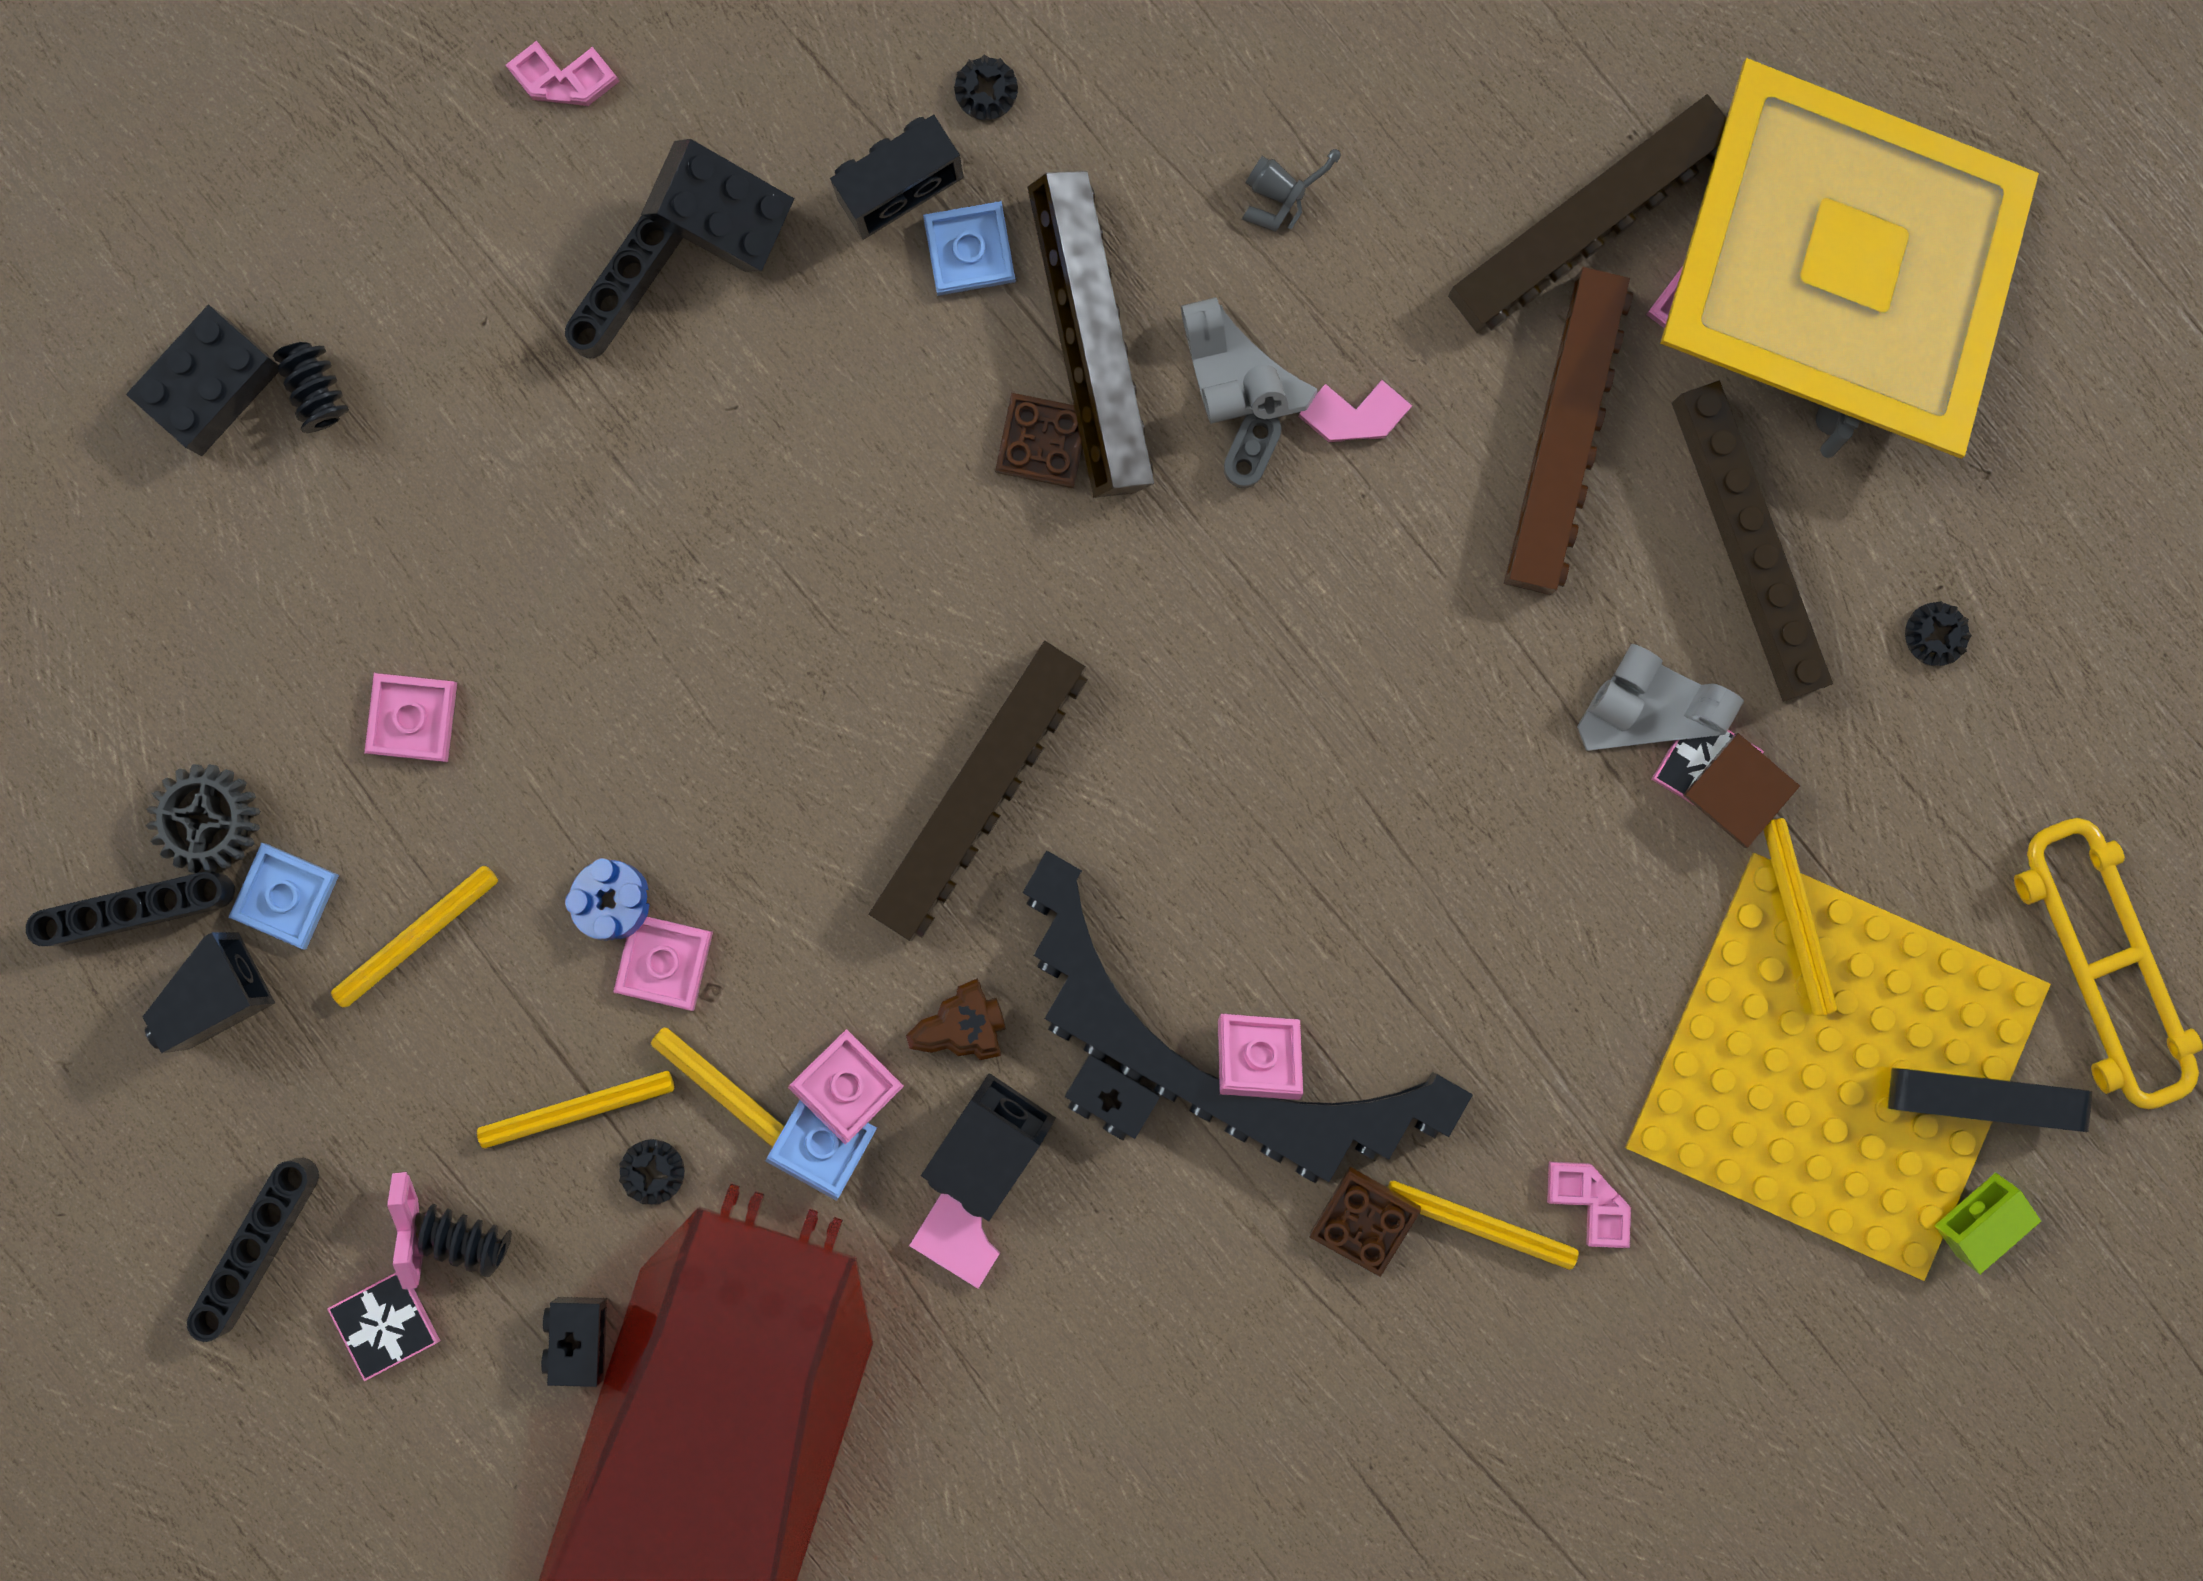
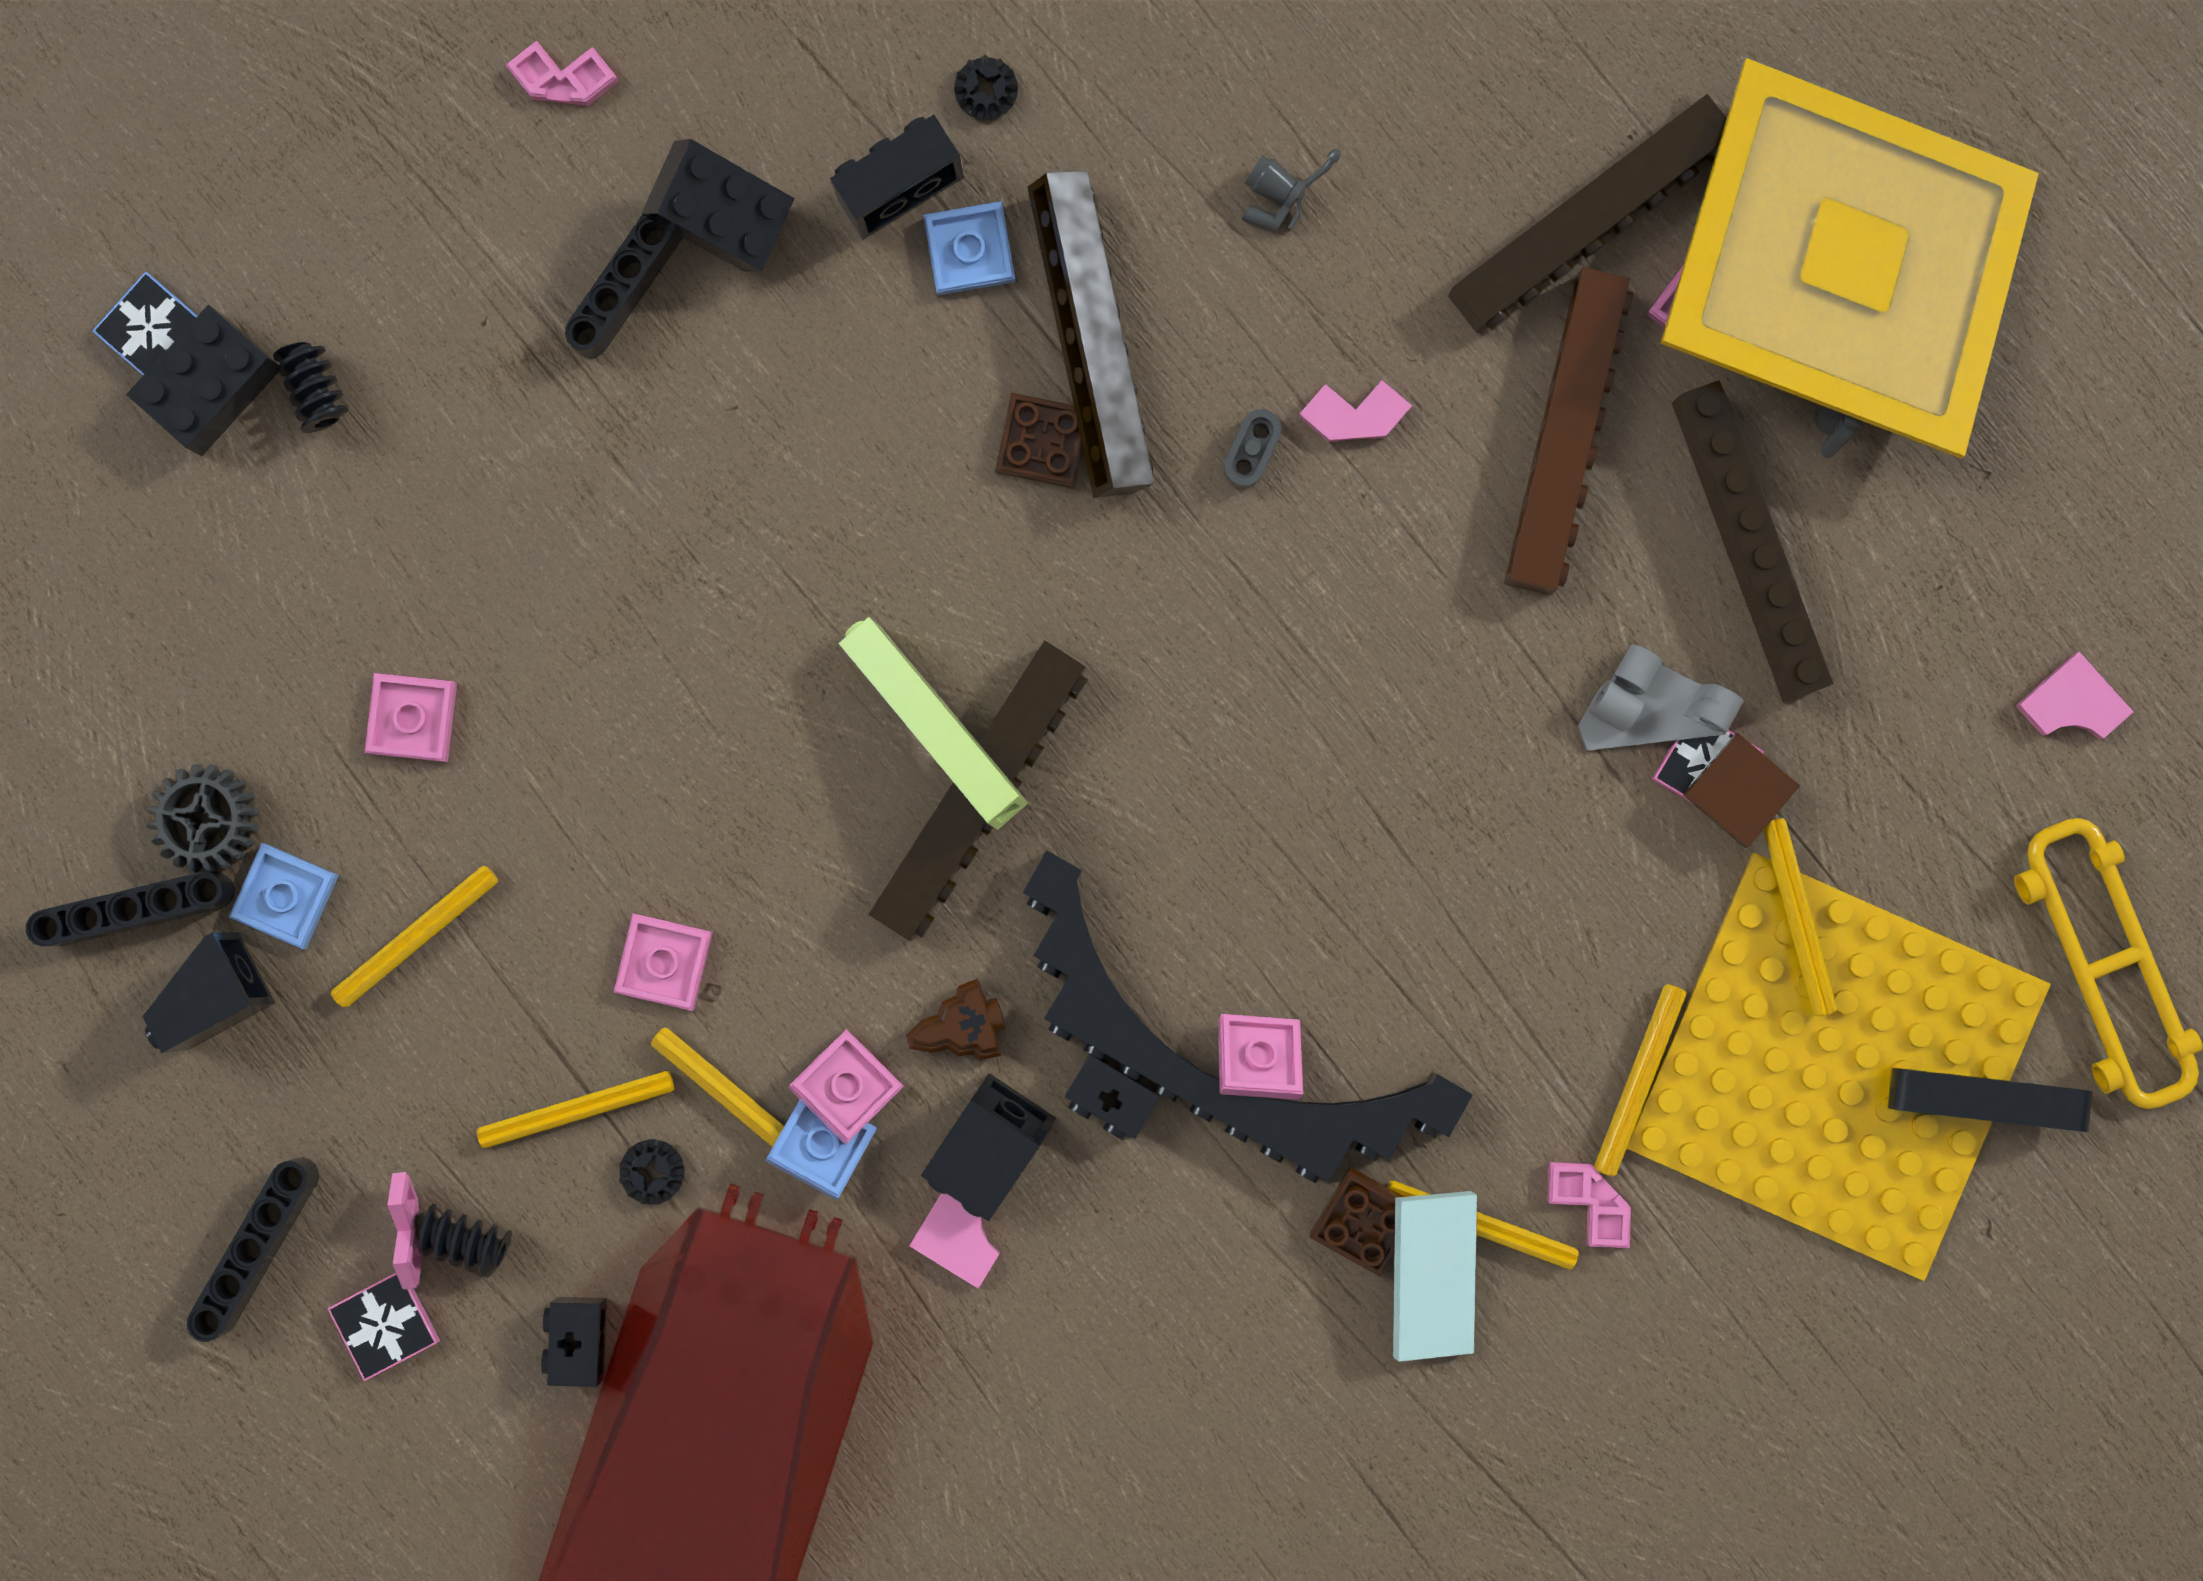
(144, 323): none -> black tile
(586, 901): plate -> none
(932, 723): none -> yellowish green brick
(1234, 372): light grey panel -> none
(1434, 1275): none -> light aqua tile
(1640, 1080): none -> yellow axle
(1921, 626): black gear -> none
(1988, 1223): lime brick -> none
(2075, 698): none -> bright pink tile

